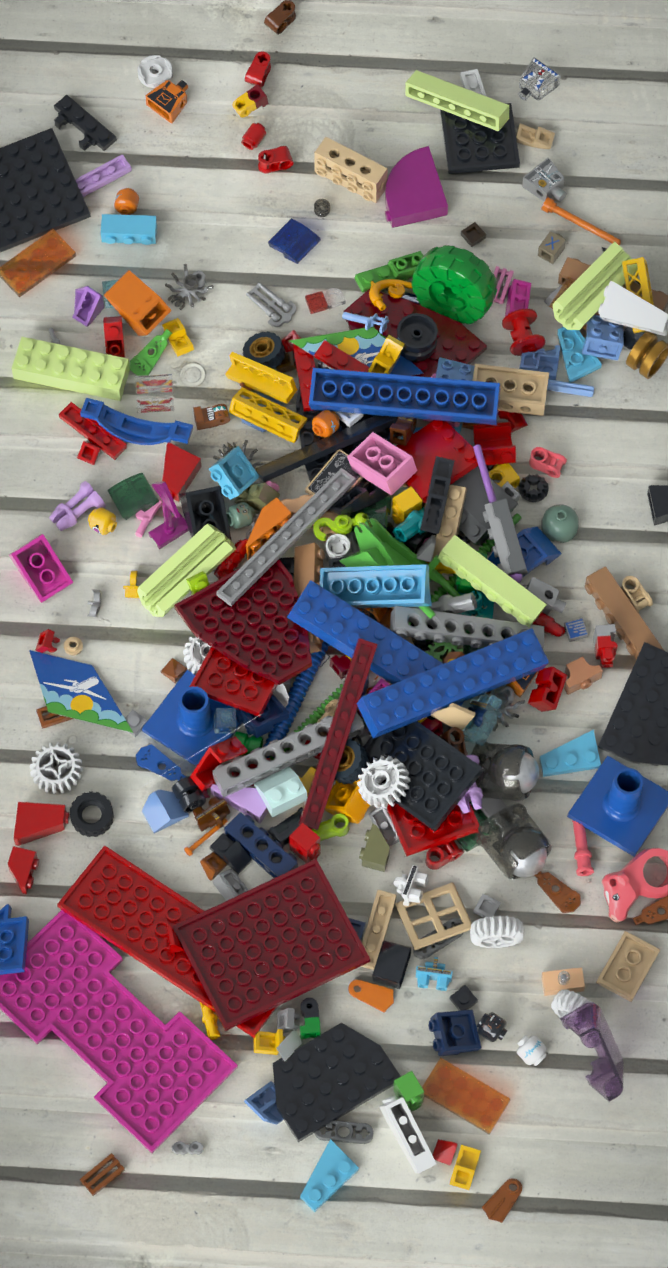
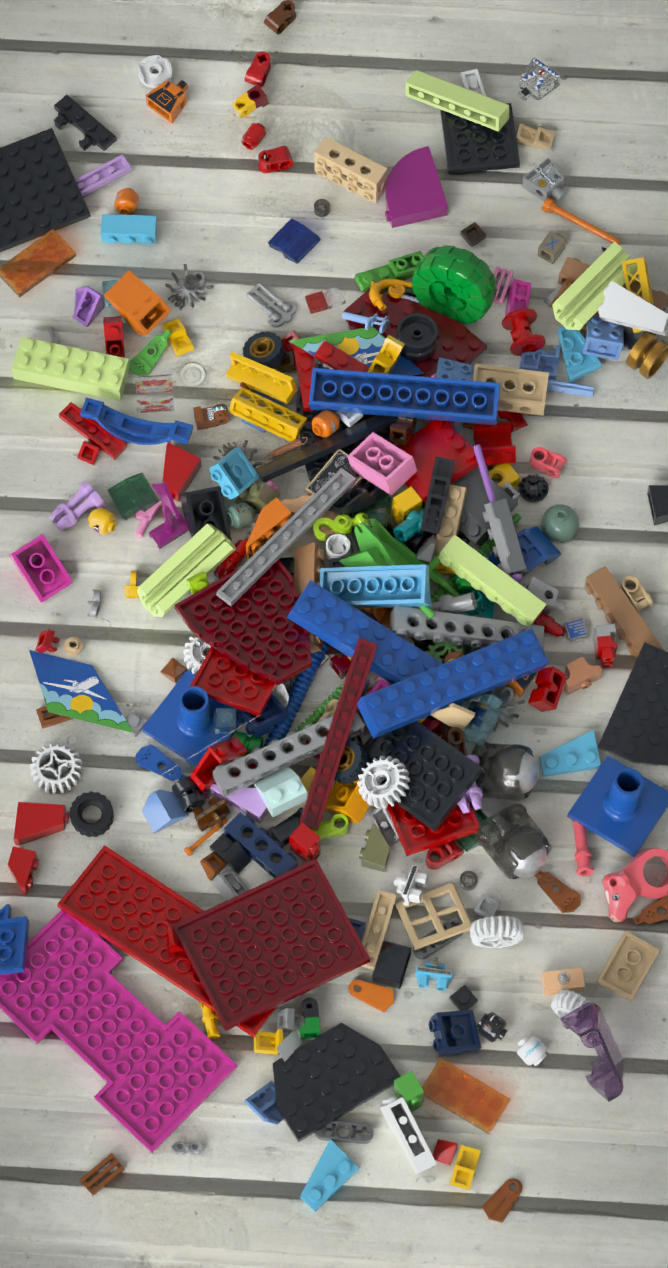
(286, 448): none -> nougat piece
(467, 886): none -> clear smoke bush

